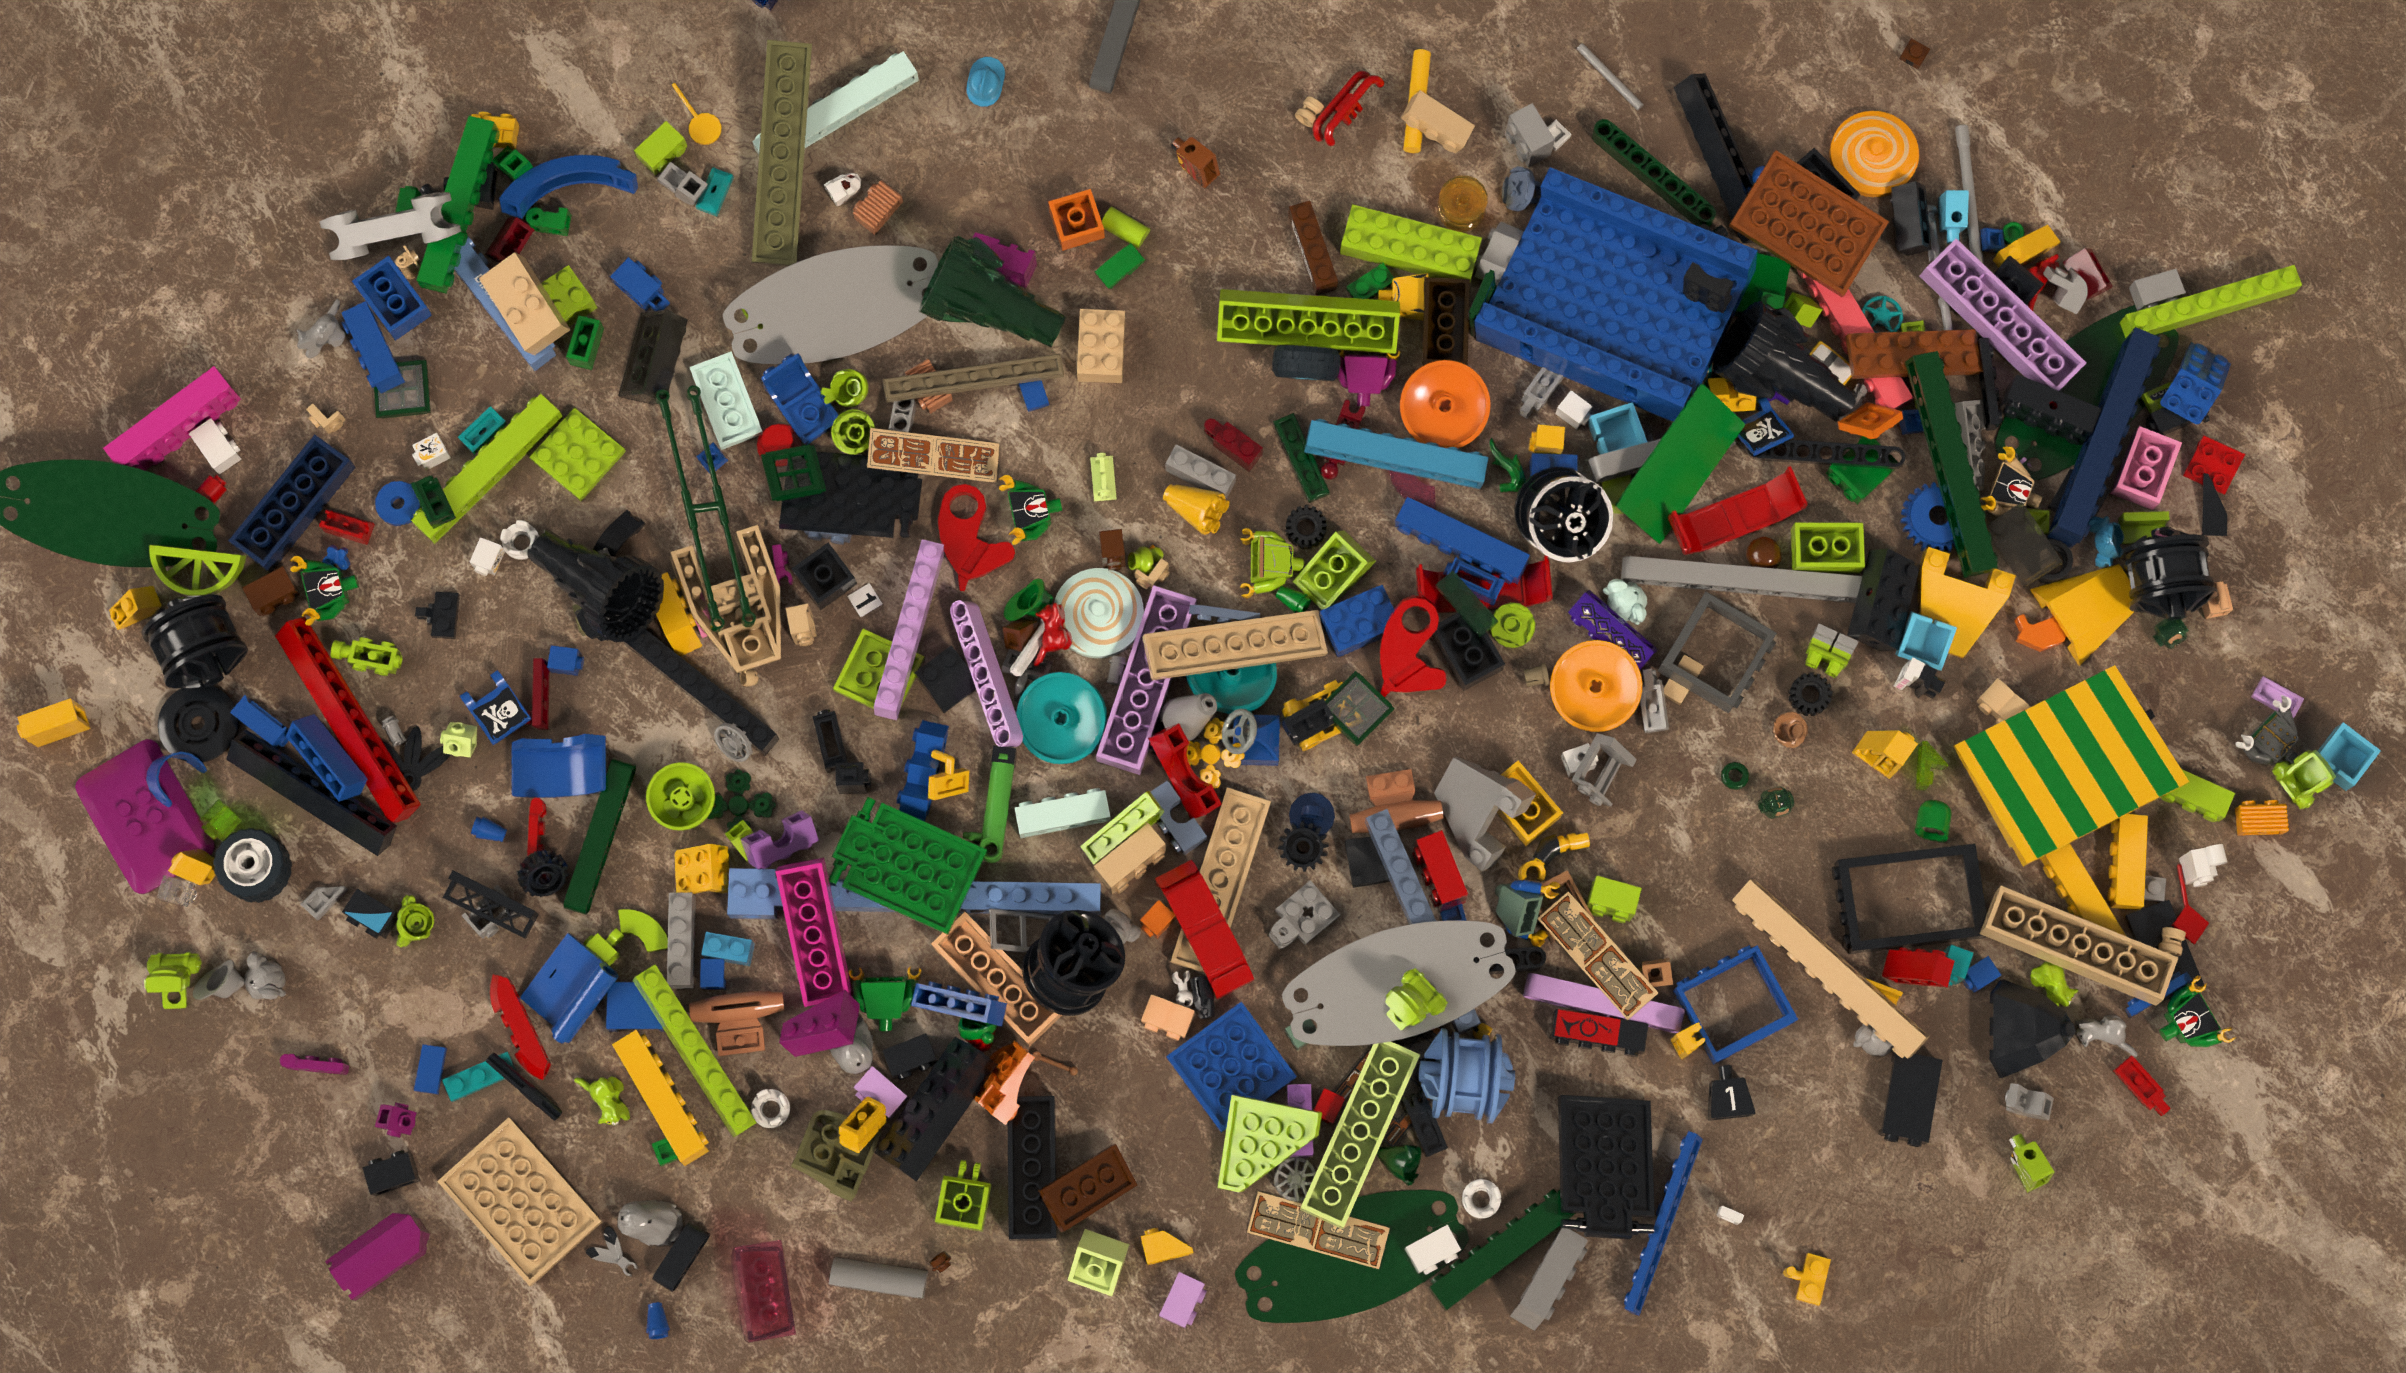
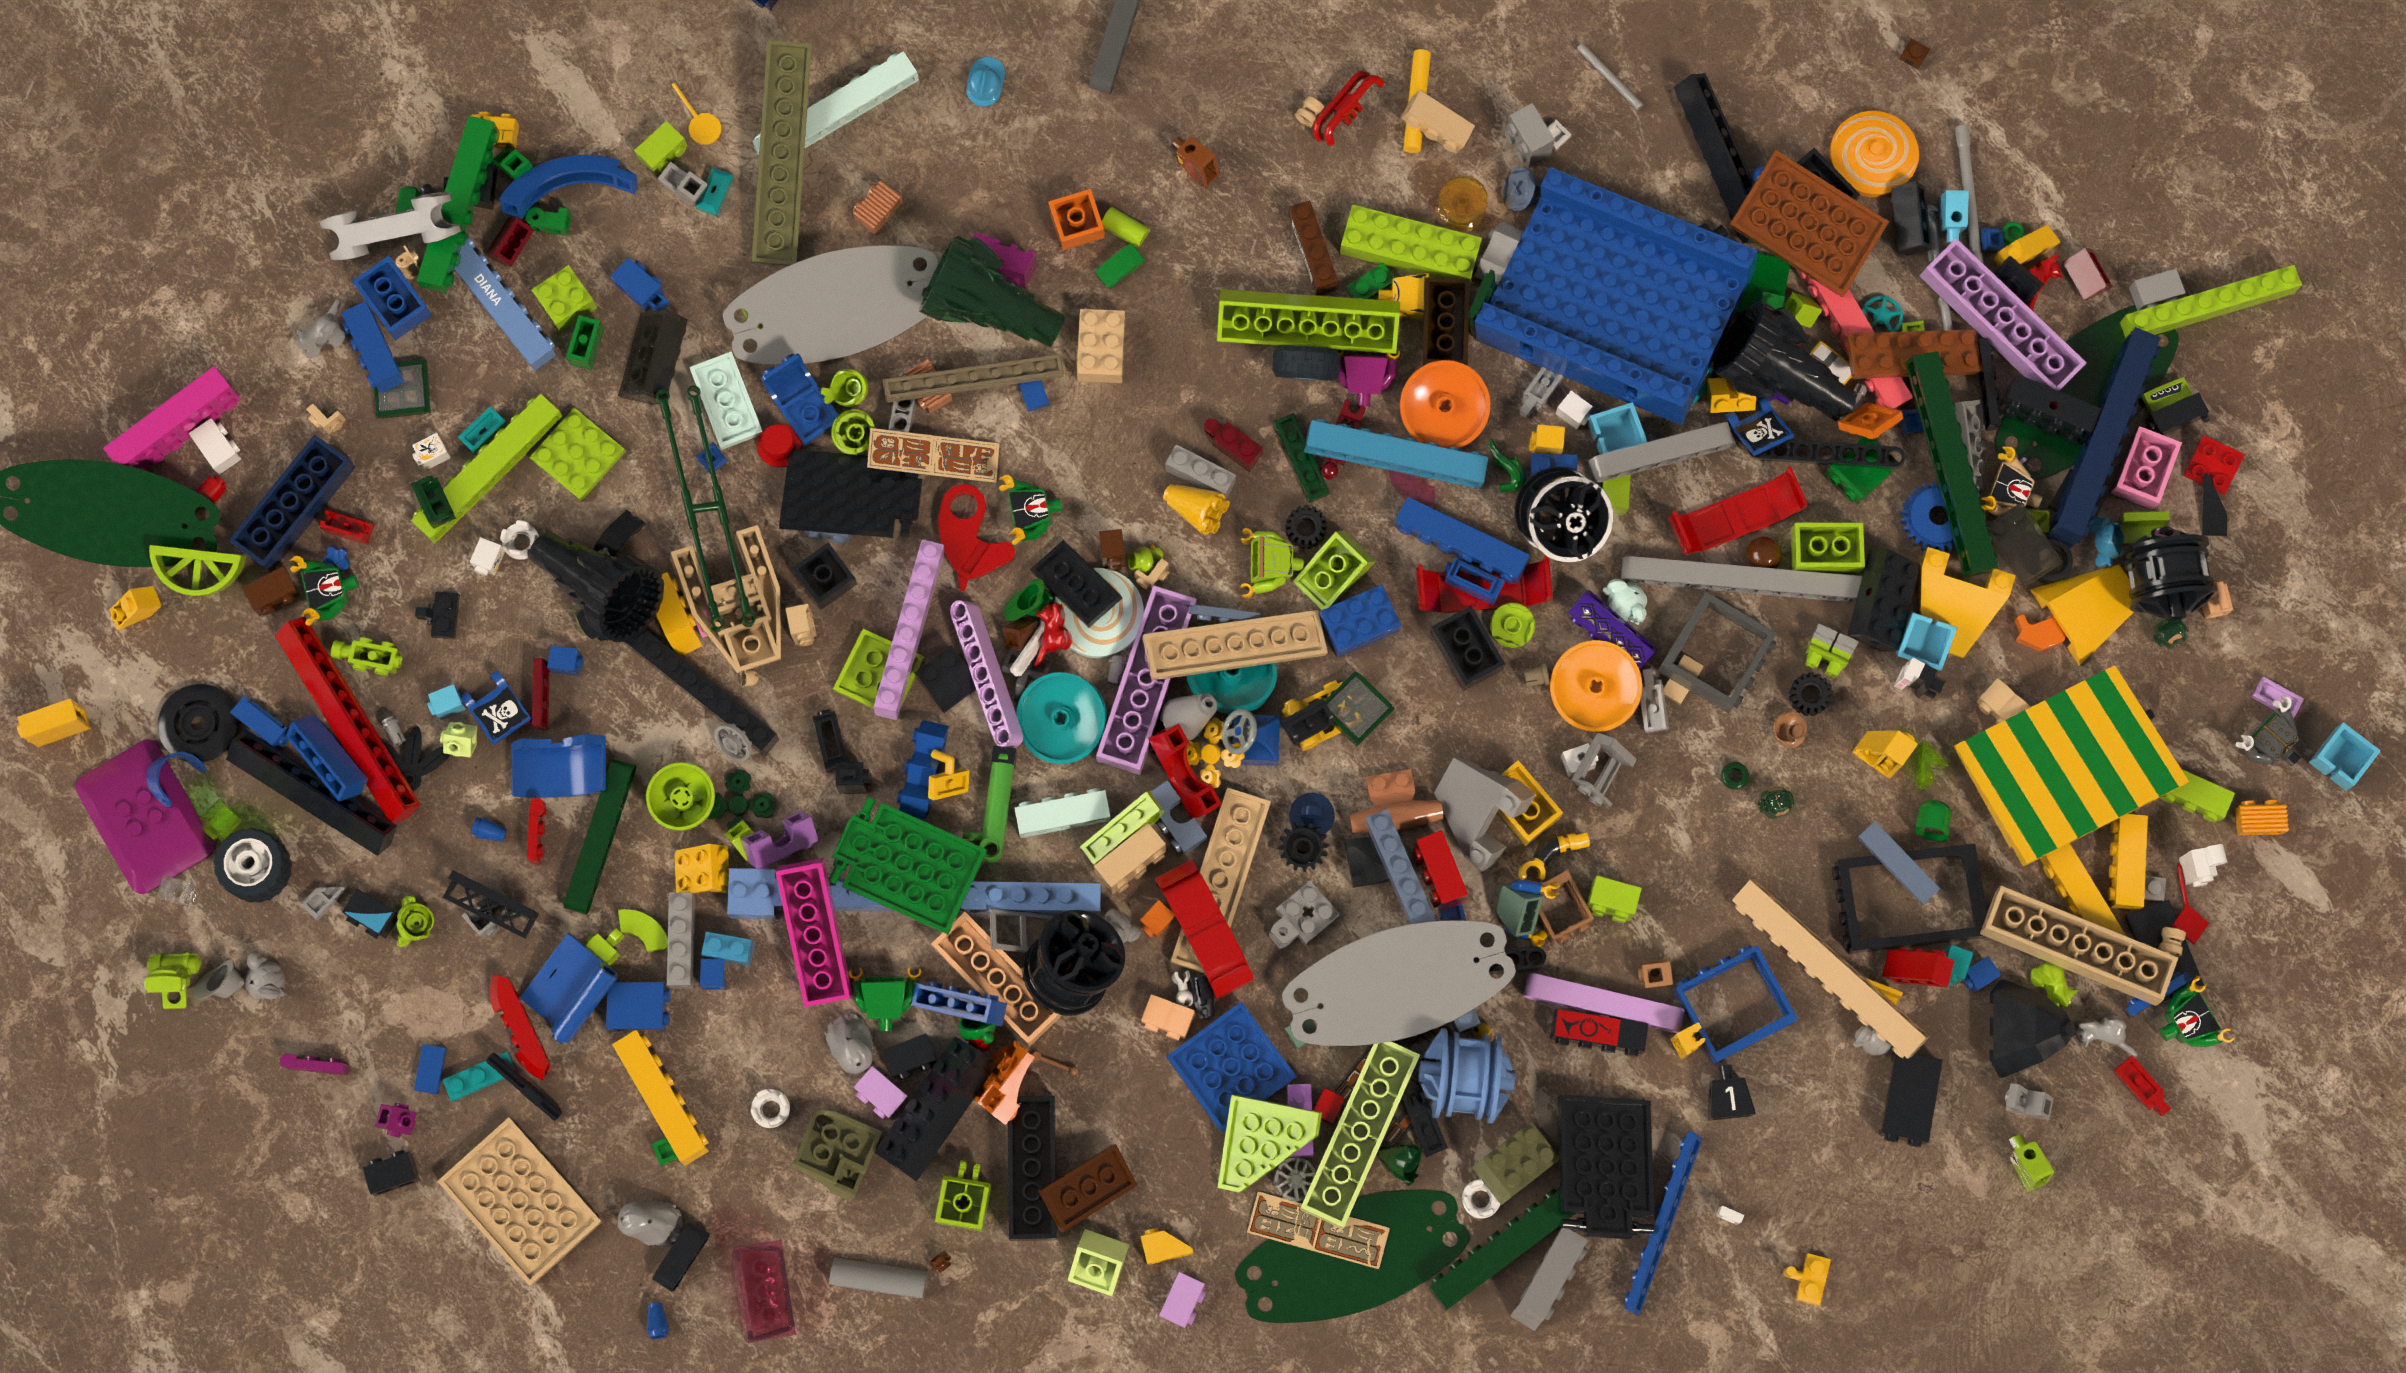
(193, 866): yellow slope -> none
(194, 641): black wheel -> none
(379, 1253): magenta brick -> none
(388, 495): blue tile -> none
(445, 702): none -> medium azure brick
(524, 304): tan brick -> none
(542, 873): black gear -> none
(606, 1095): lime animal -> none
(614, 1254): light grey piece -> none
(694, 1051): lime brick -> none
(738, 1018): nougat plate -> none
(780, 560): magenta plate -> none
(793, 473): dark green piece -> none
(822, 1026): magenta wedge -> none
(843, 188): white rock -> none
(862, 1124): yellow brick -> none
(864, 600): white sticker -> none
(1076, 584): none -> black tile
(1103, 477): yellowish green hinge -> none
(1293, 599): green cone -> none
(1398, 650): red animal -> none
(1413, 1000): lime piece -> none
(1432, 1250): white brick -> none
(1466, 603): clear green plate -> none
(1516, 1163): none -> olive brick
(1597, 955): sticker -> none
(1648, 164): dark green beam -> none
(1680, 463): green piece -> none
(1707, 289): black brick -> none
(1898, 863): none -> sand blue tile
(2071, 290): light grey brick -> none
(2196, 383): blue bracket -> none
(2304, 777): lime piece -> none

